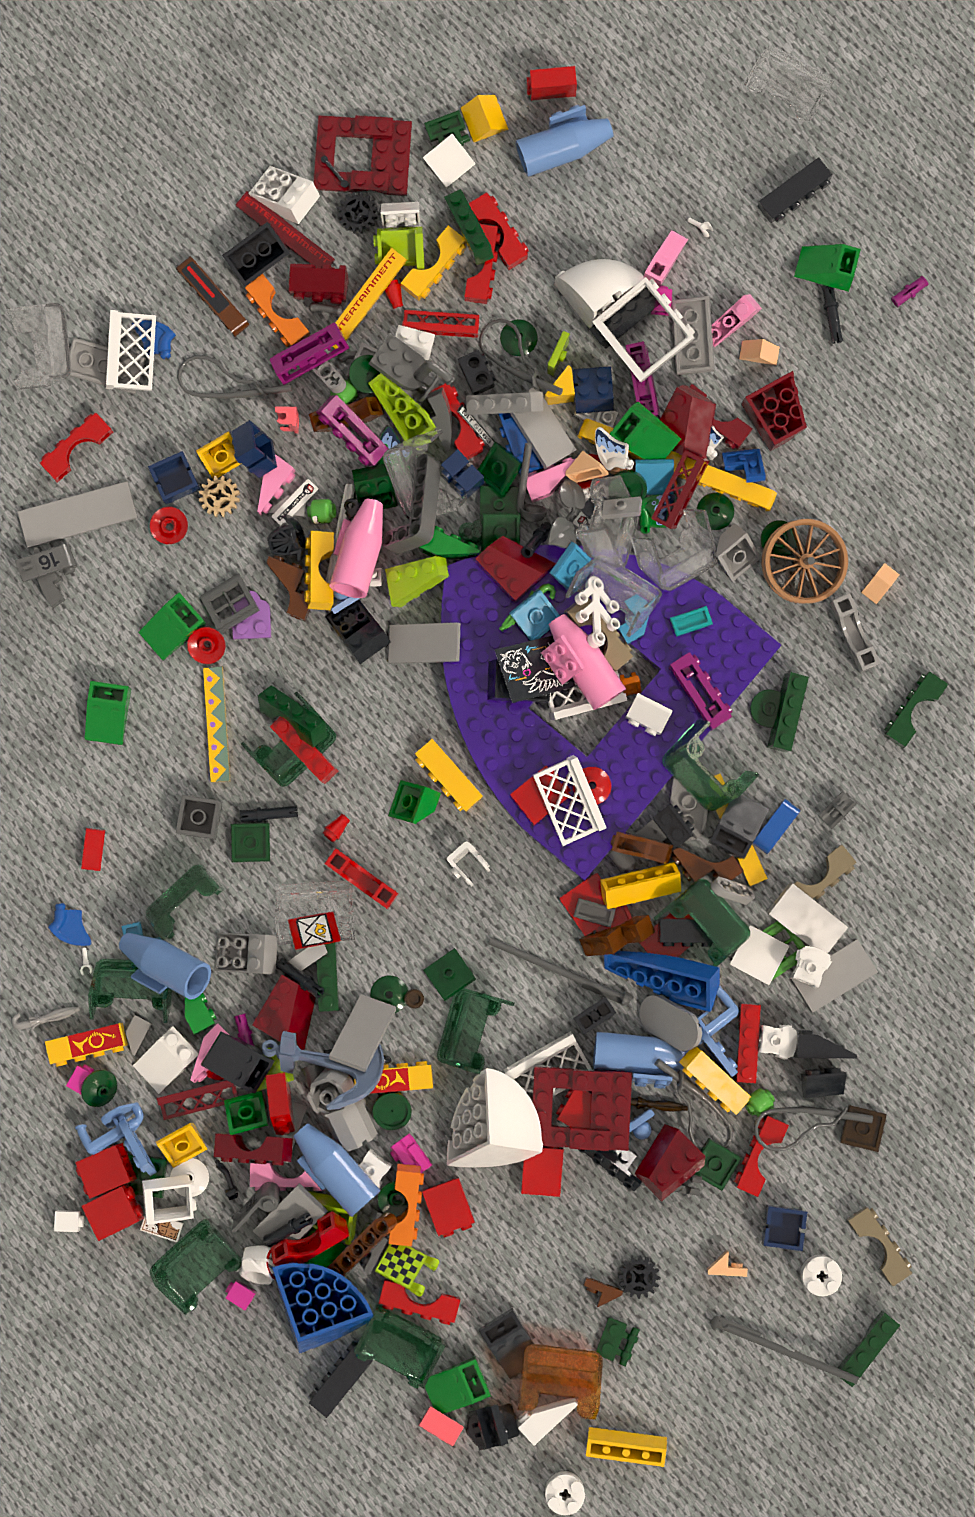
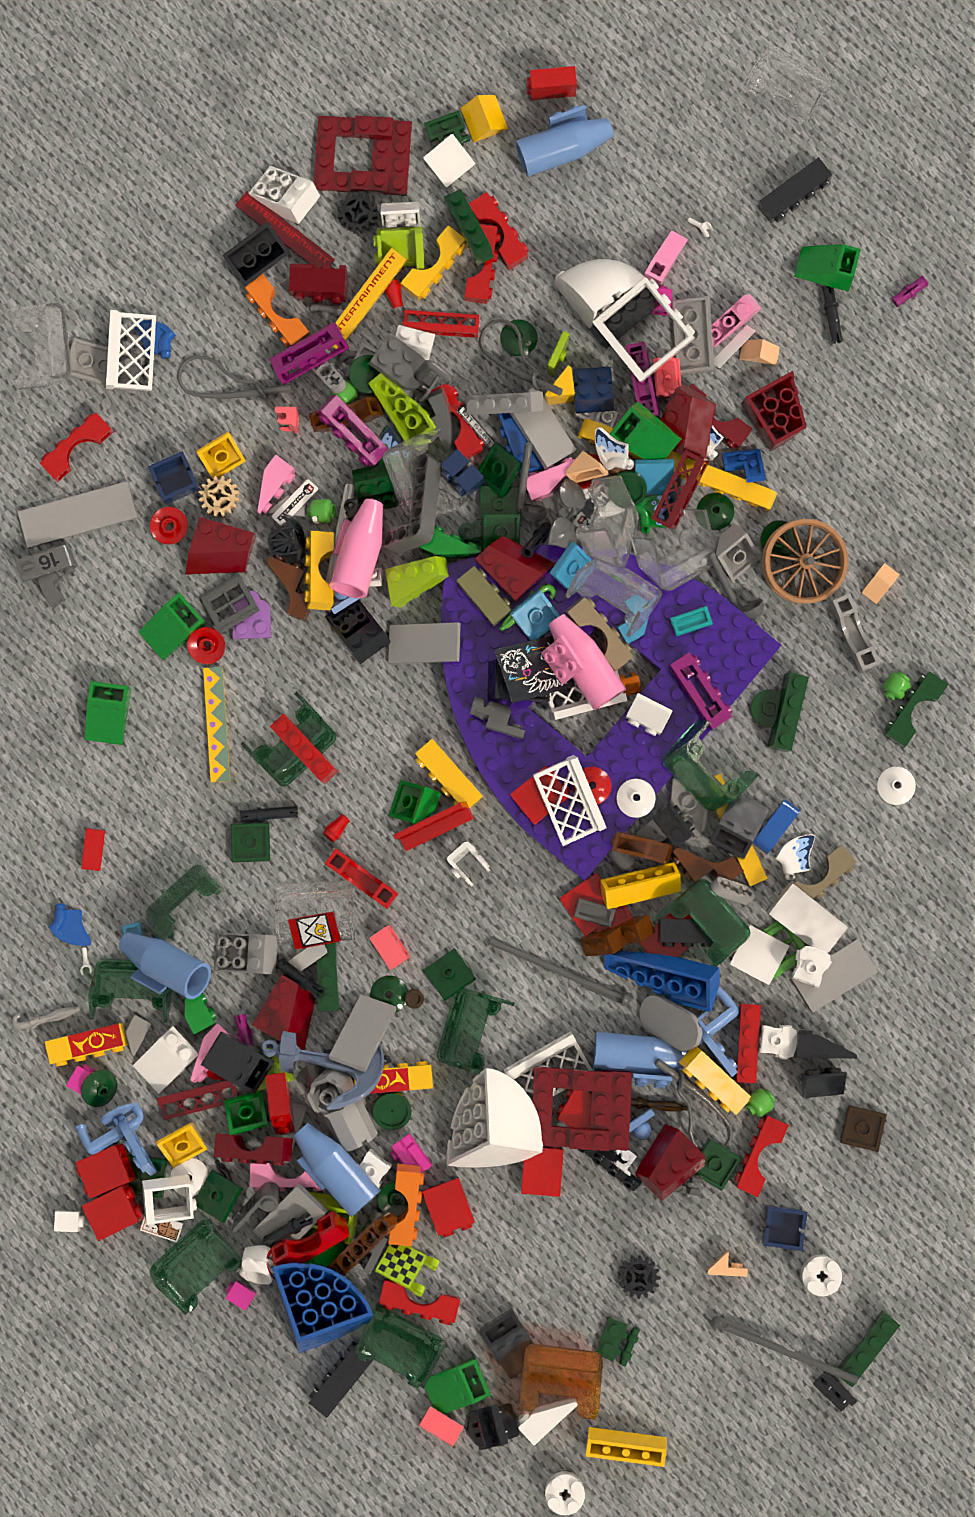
(199, 817): dark grey brick -> none
(212, 296): beam -> none
(218, 1196): none -> dark green plate
(219, 548): none -> dark red wedge
(254, 451): dark blue piece -> none
(307, 724): dark green arch -> none
(344, 183): black hinge -> none
(390, 947): none -> coral hinge
(434, 826): none -> red fence
(472, 374): black brick -> none
(484, 595): none -> olive brick
(497, 717): none -> dark grey plate
(594, 1015): black brick -> none
(595, 588): white plant -> none
(607, 1291): reddish brown slope -> none
(621, 508): light grey plate -> none
(636, 808): none -> white dish
(667, 378): none -> coral hinge
(733, 346): none -> white sticker
(751, 610): none -> dark grey piece
(795, 855): none -> white arm
(810, 1110): dark grey piece -> none
(834, 1391): none -> black bracket
(837, 810): dark grey hips -> none
(886, 785): none -> white dish
(893, 1267): dark tan arch -> none
(896, 686): none -> bright green head

